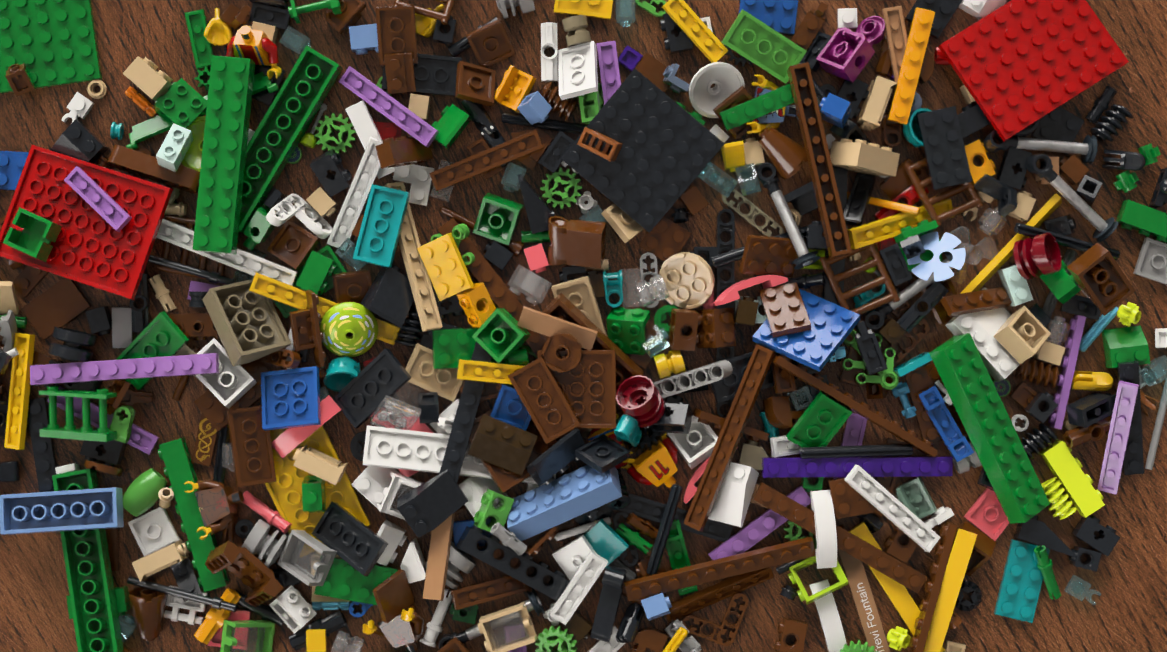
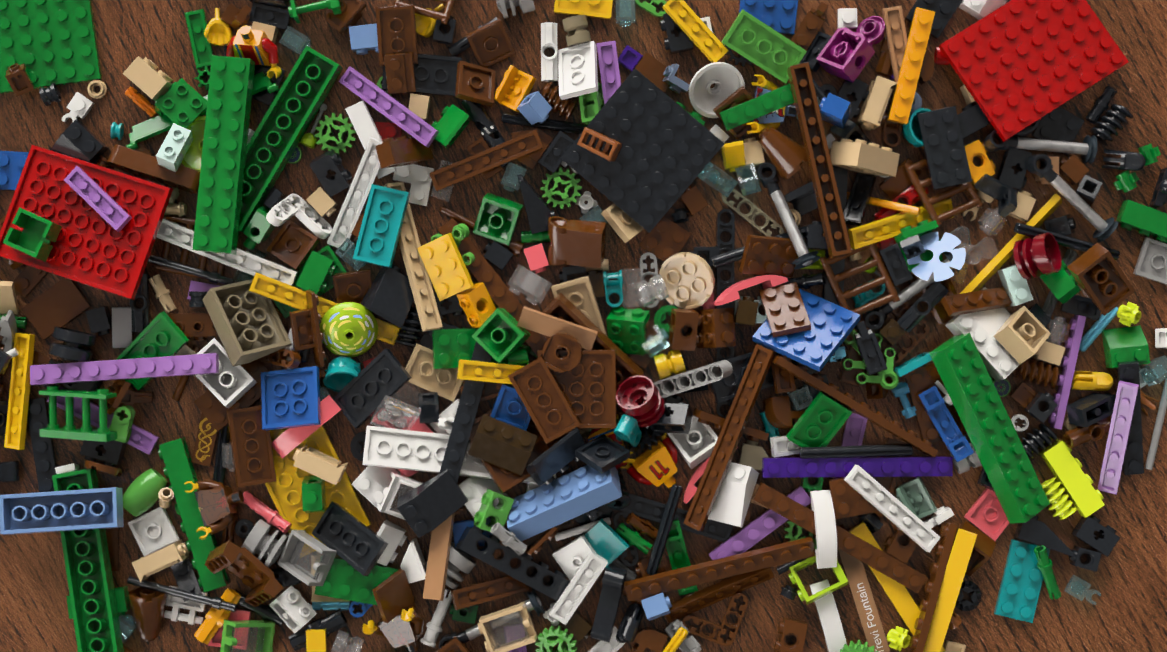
(50, 94): none -> black wheel

